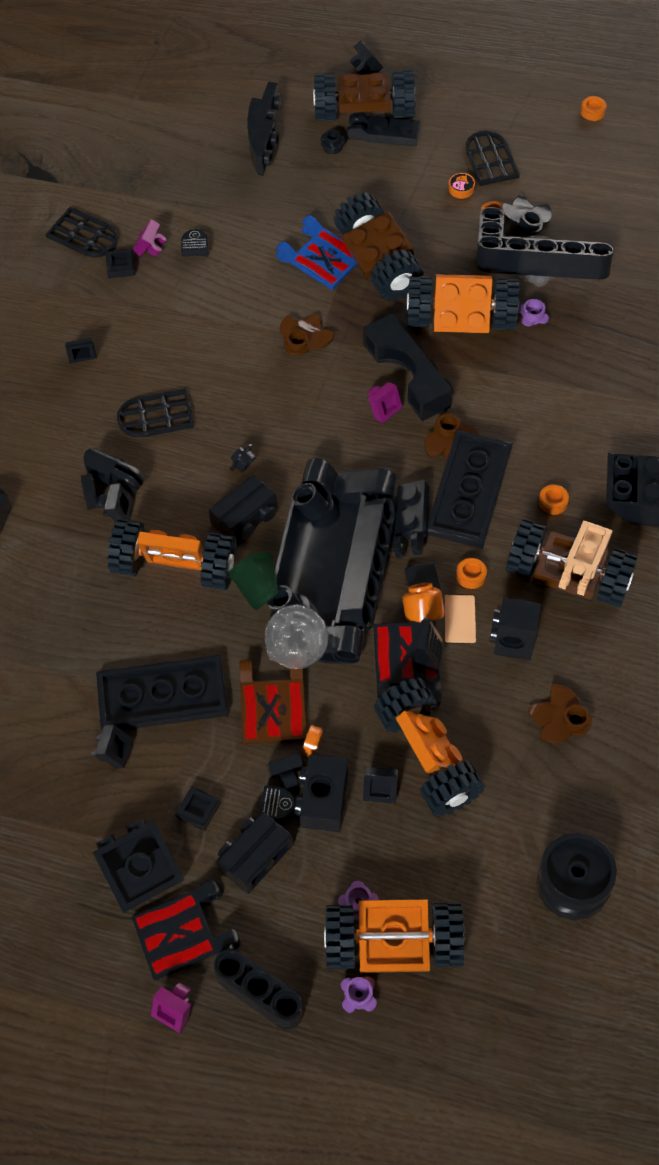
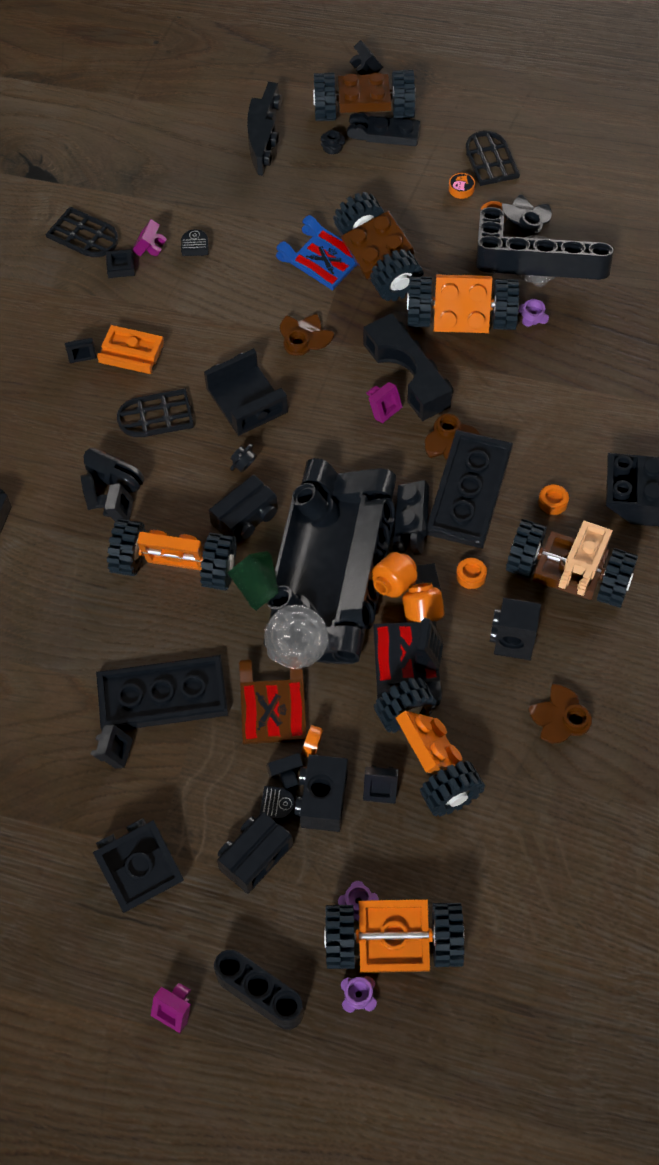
(130, 349): none -> orange plate
(178, 933): flag -> none
(198, 808): black tile -> none
(244, 393): none -> black panel
(394, 574): none -> orange head
(460, 619): light nougat sticker -> none
(576, 876): black wheel -> none
(593, 108): orange tile -> none

